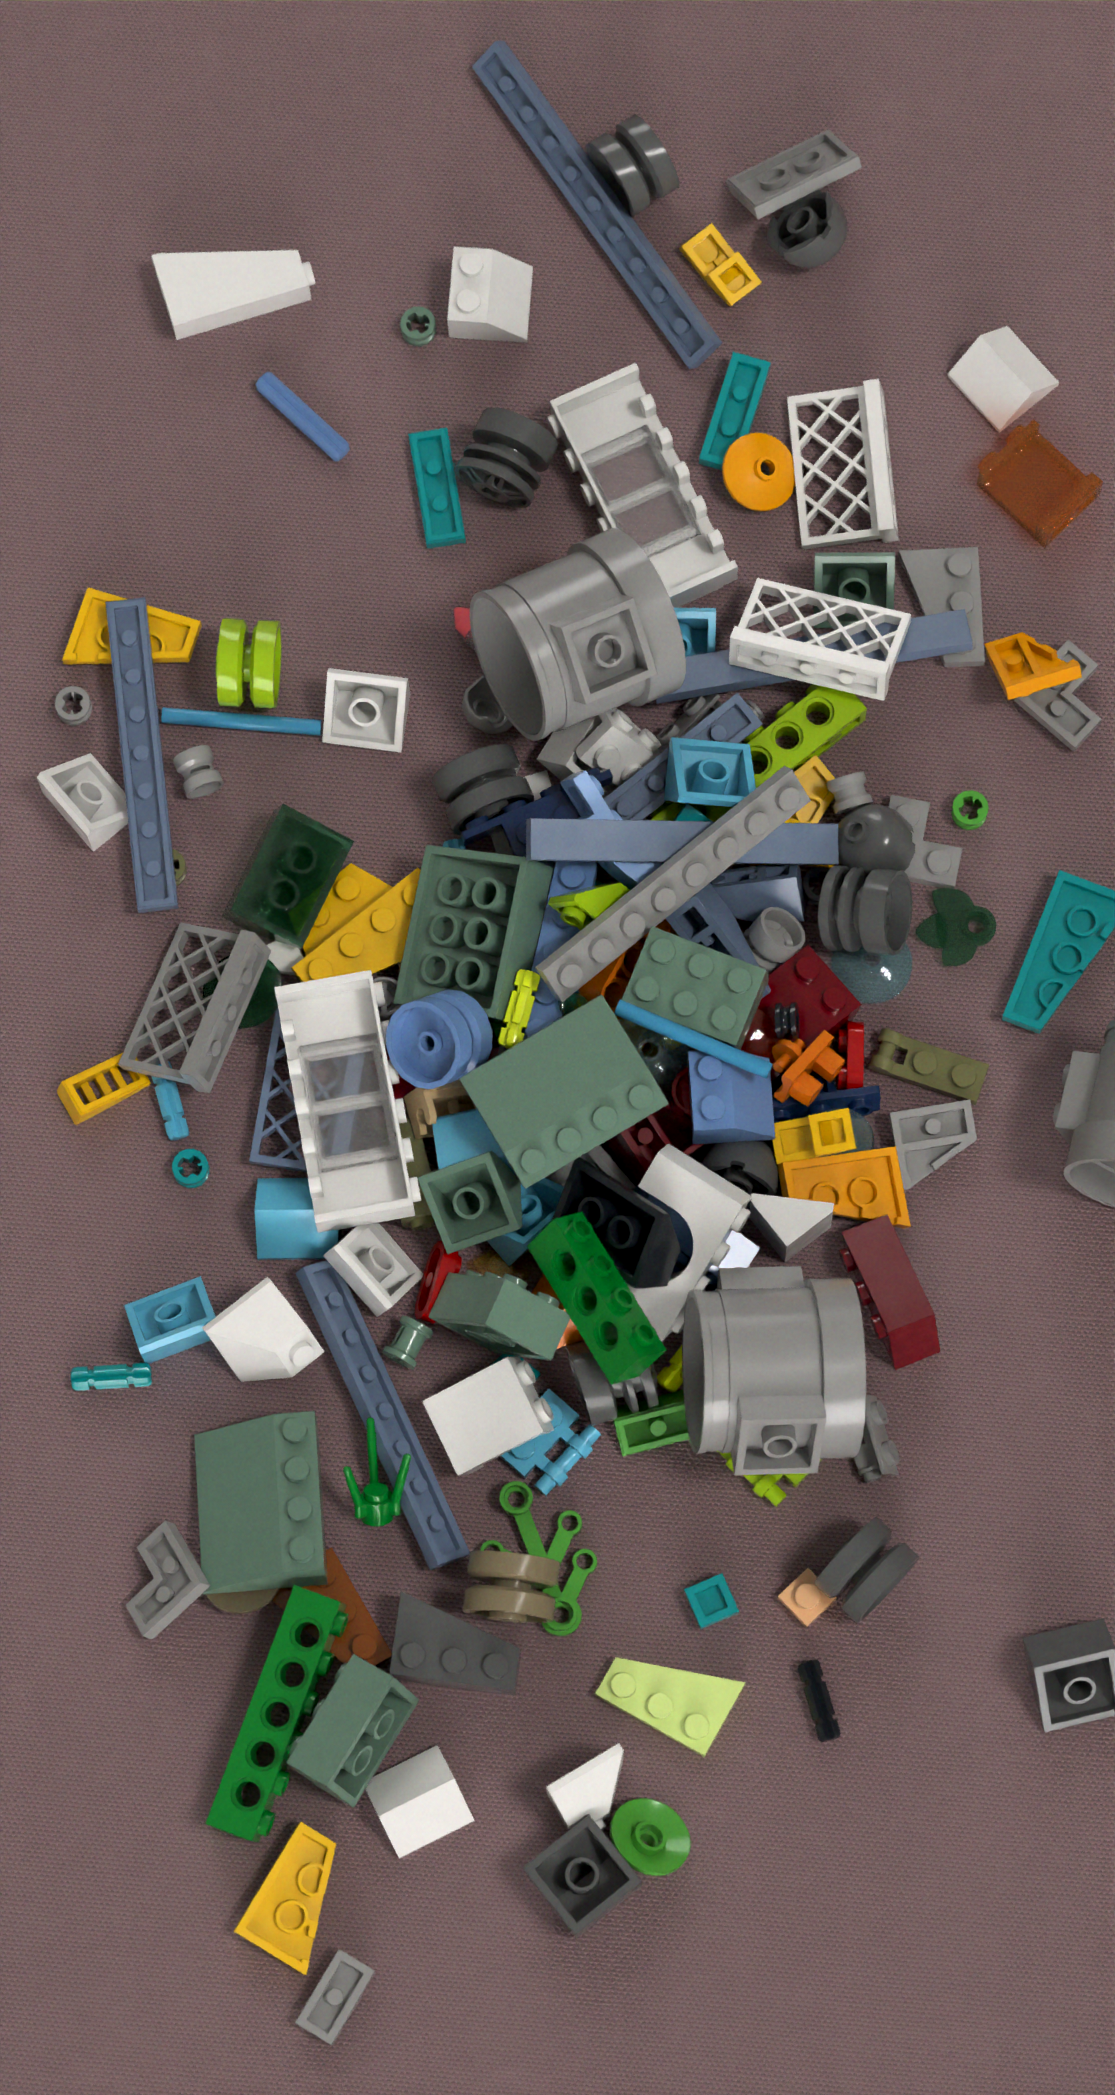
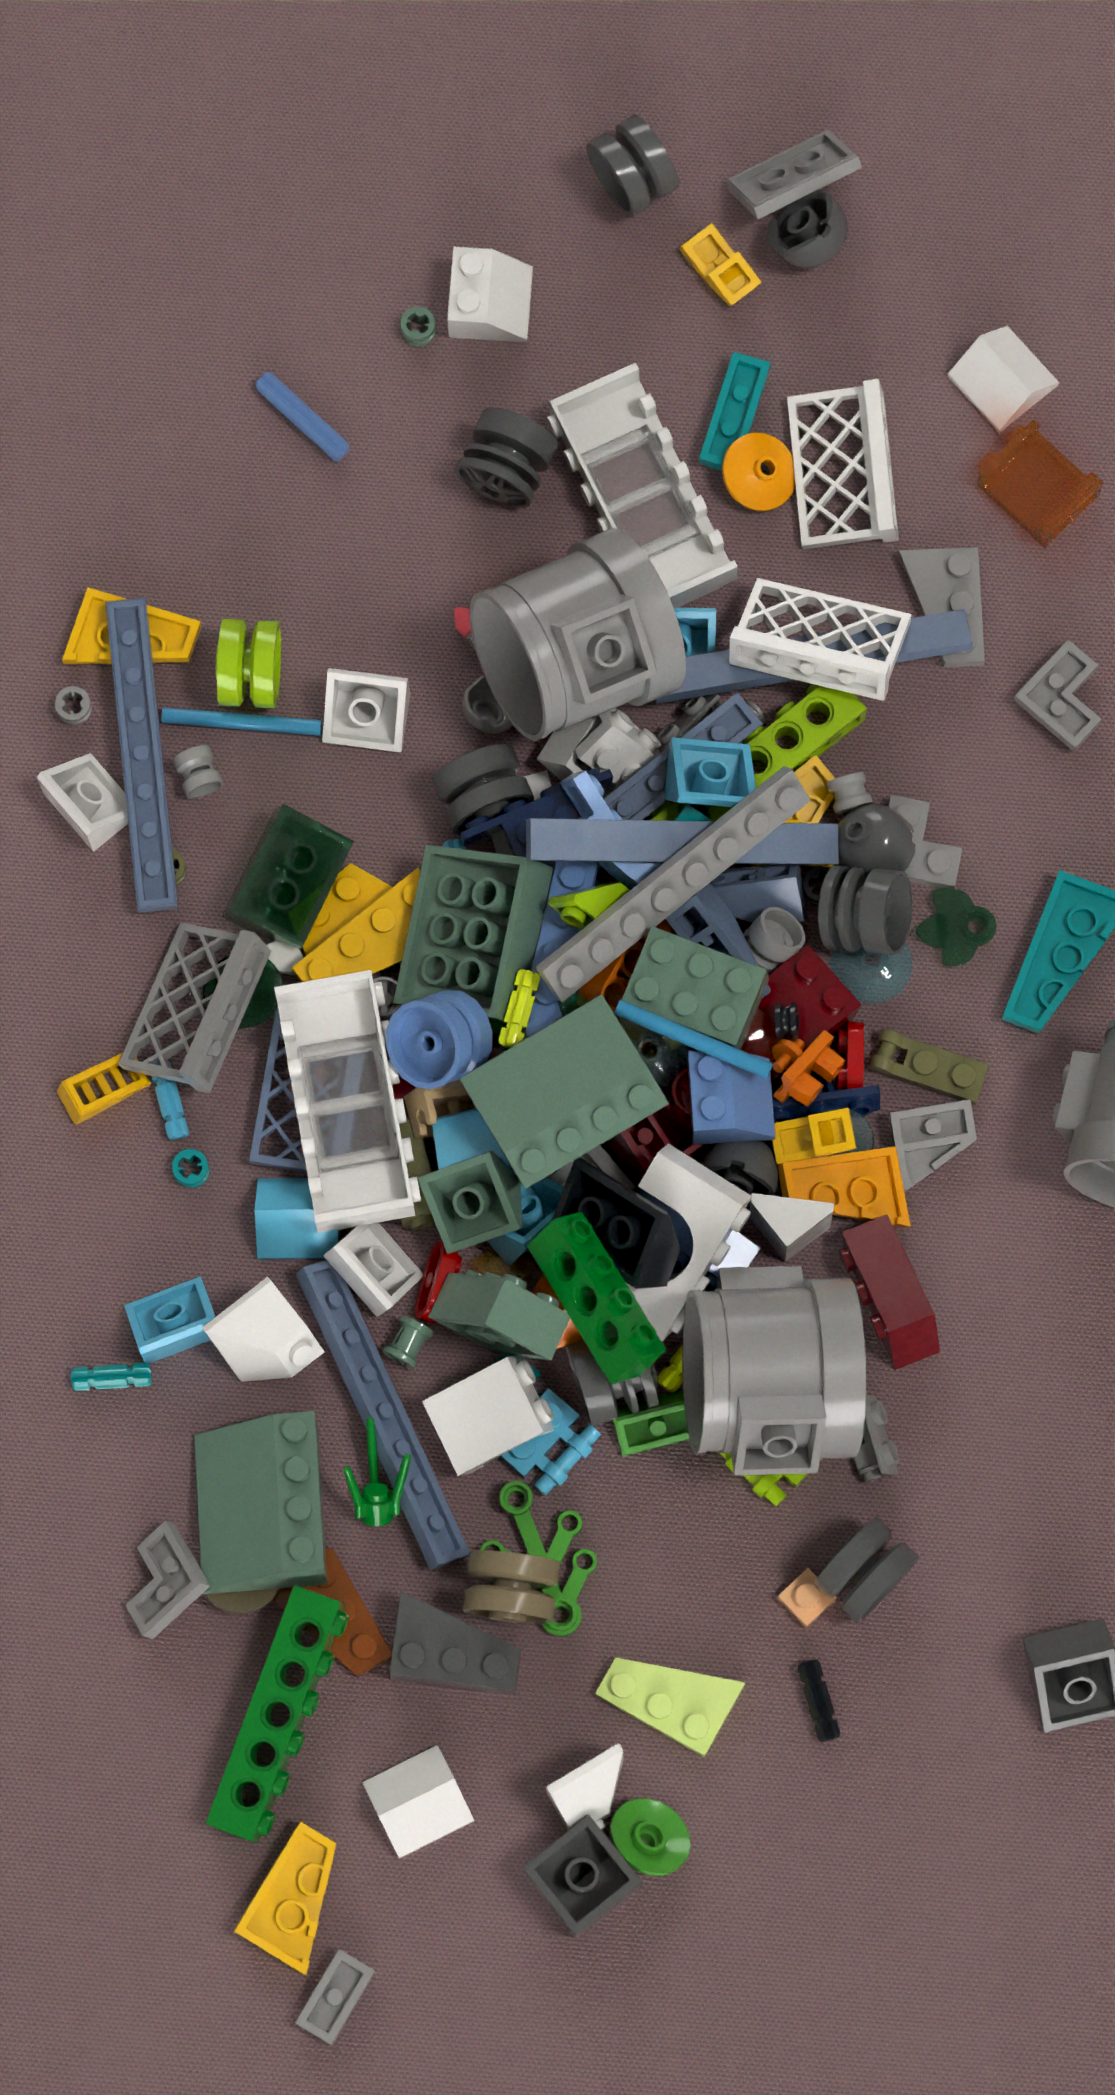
(229, 287): white slope -> none
(352, 1730): sand green brick -> none
(437, 488): teal tile -> none
(597, 205): sand blue plate -> none
(711, 1601): teal plate -> none
(857, 577): sand green slope -> none
(958, 804): bright green bush -> none
(1028, 666): light orange wing -> none

